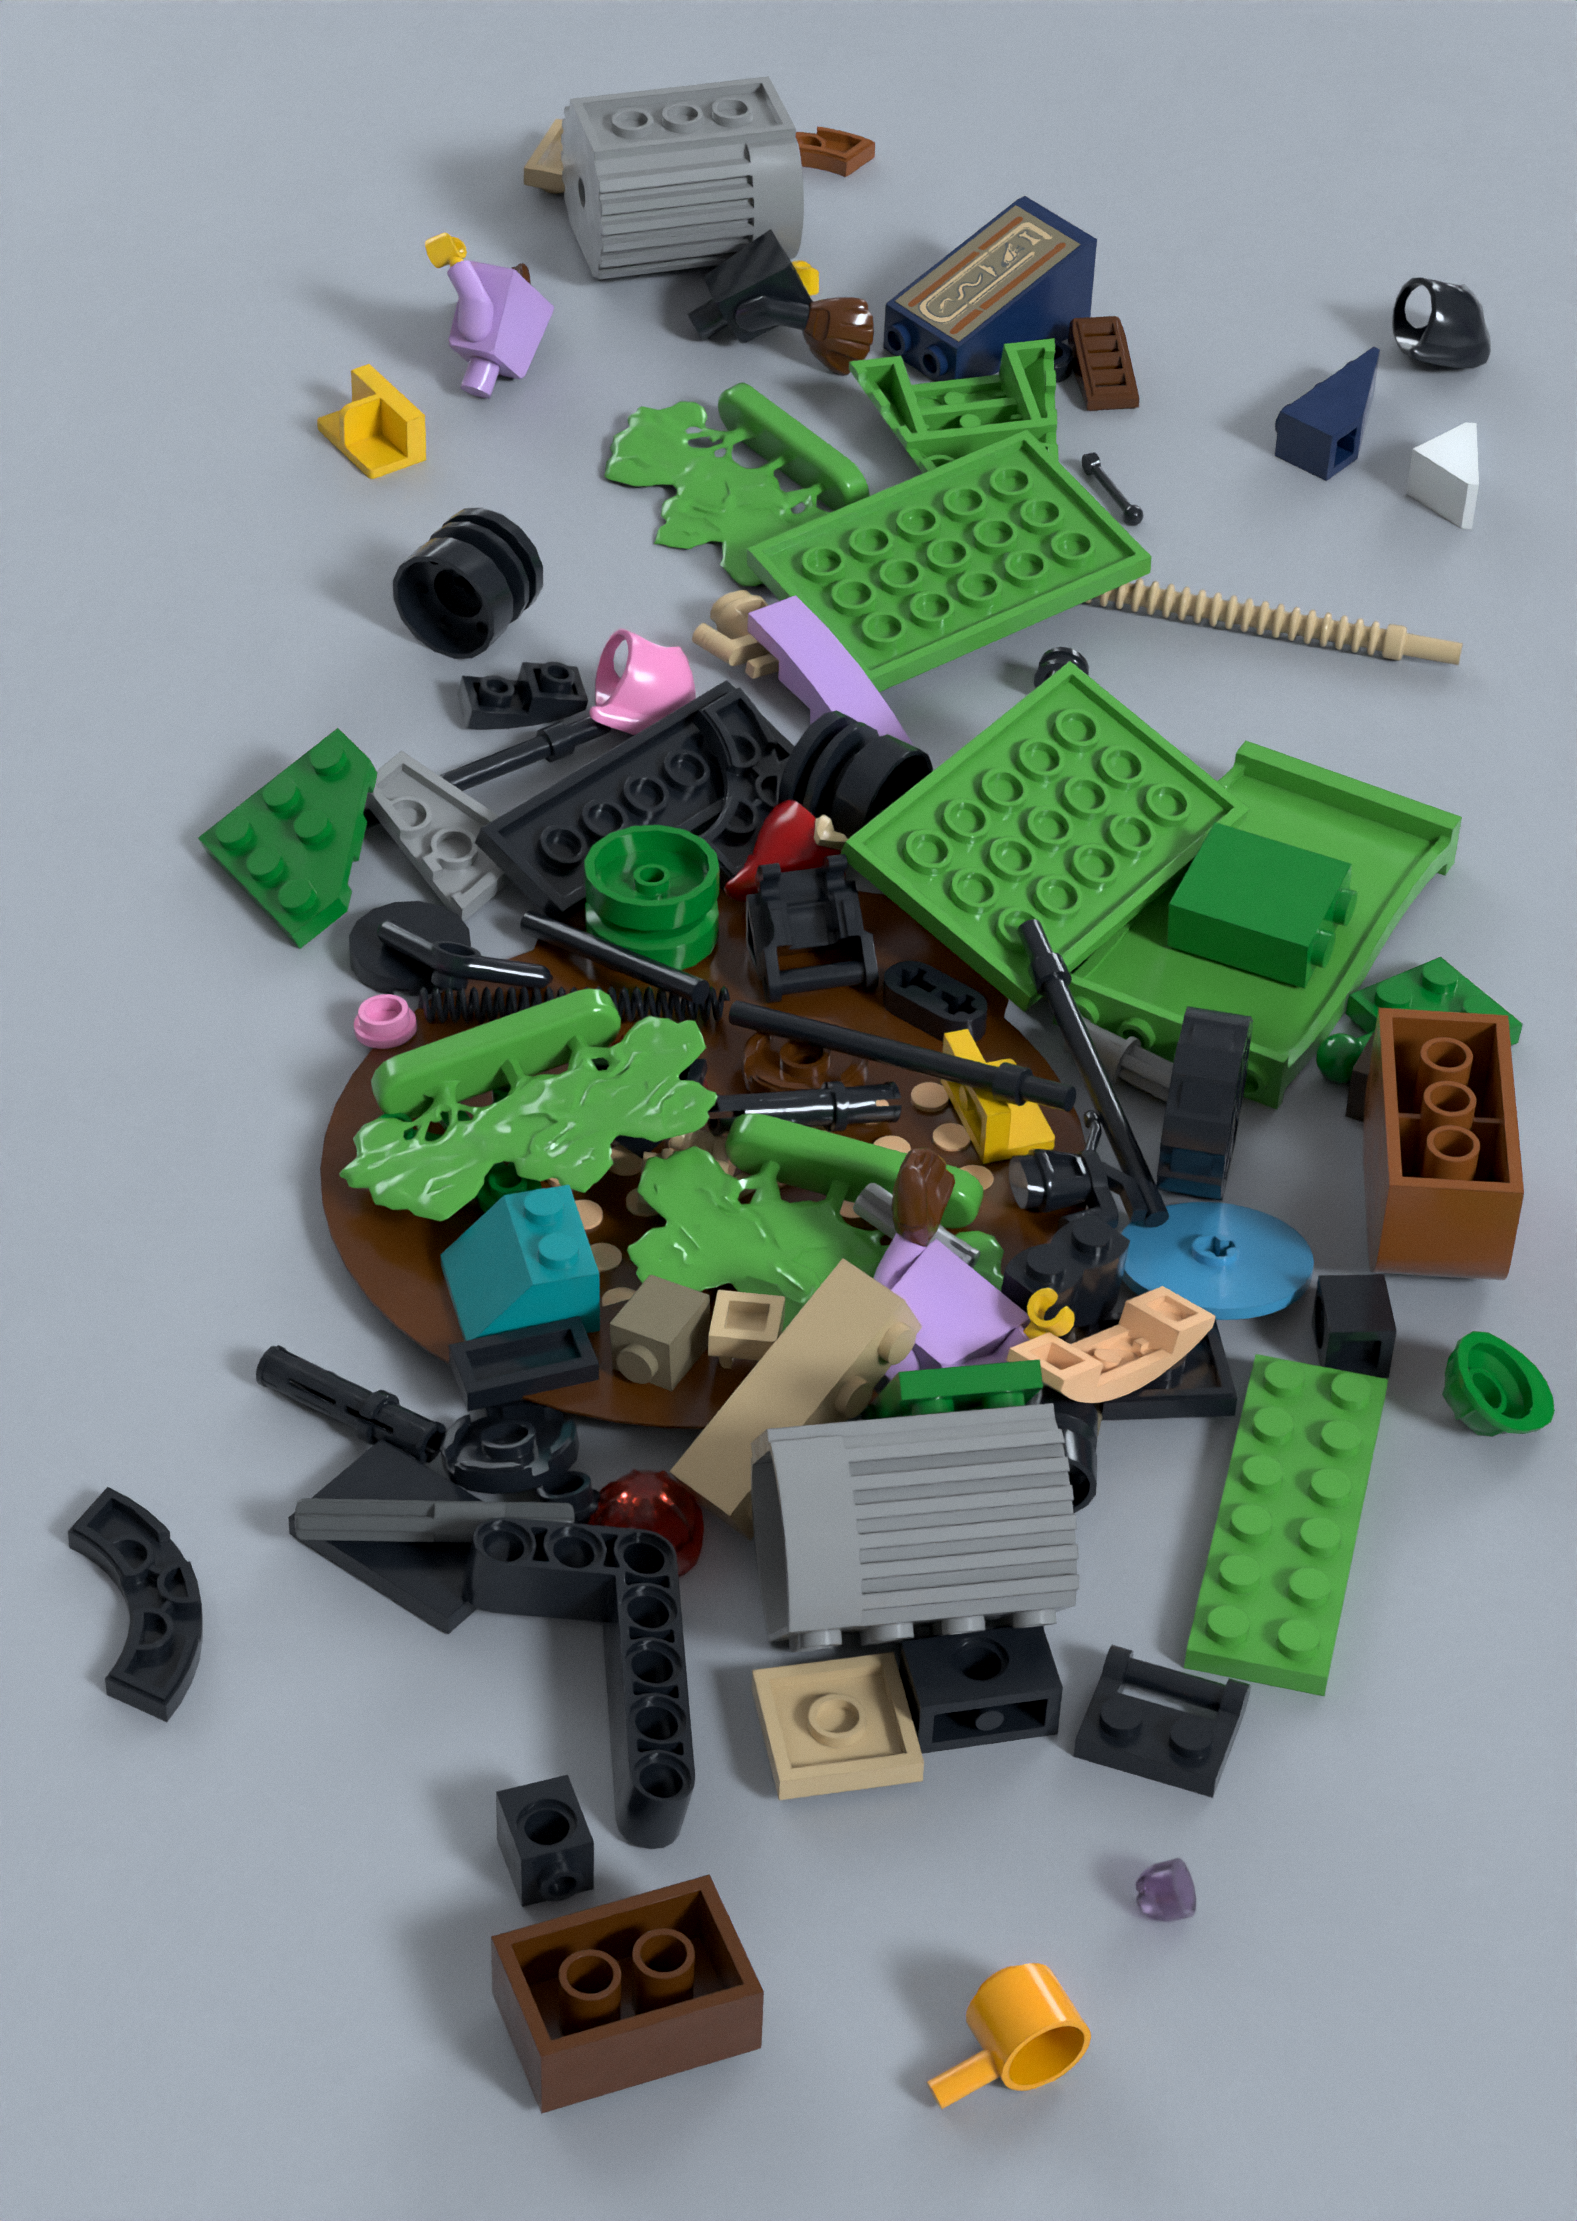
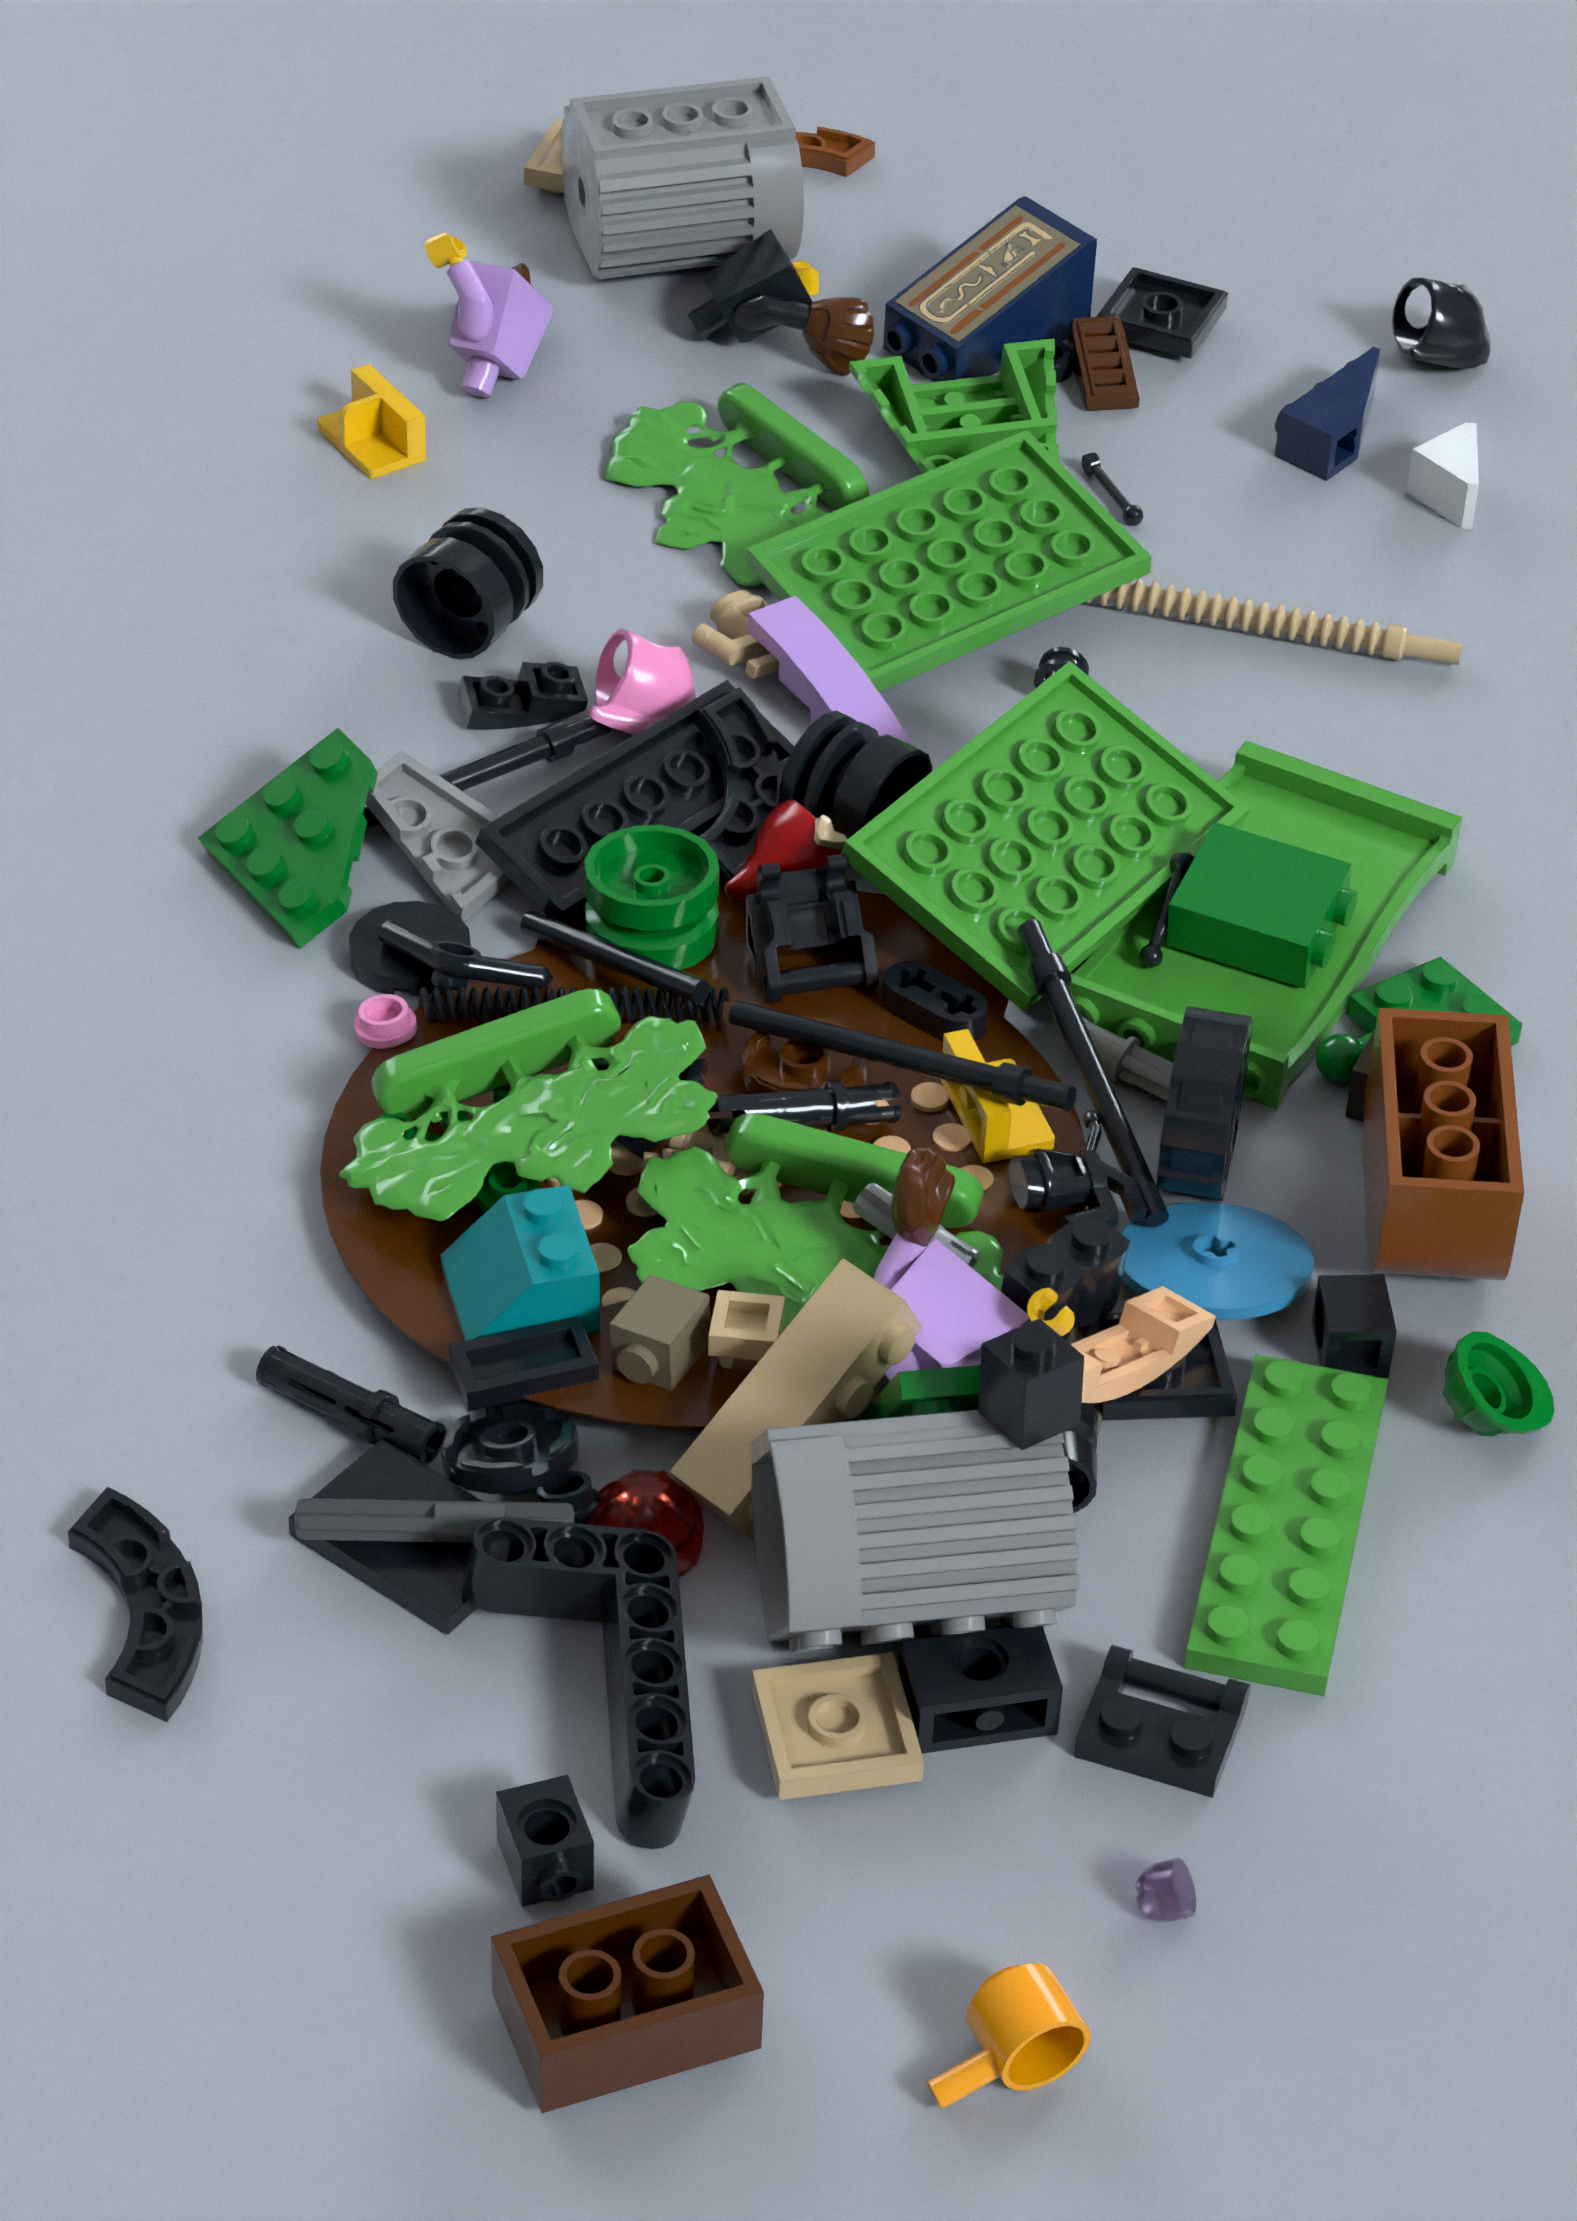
(1031, 1384): none -> black brick
(1151, 954): none -> black hinge
(1165, 311): none -> black plate

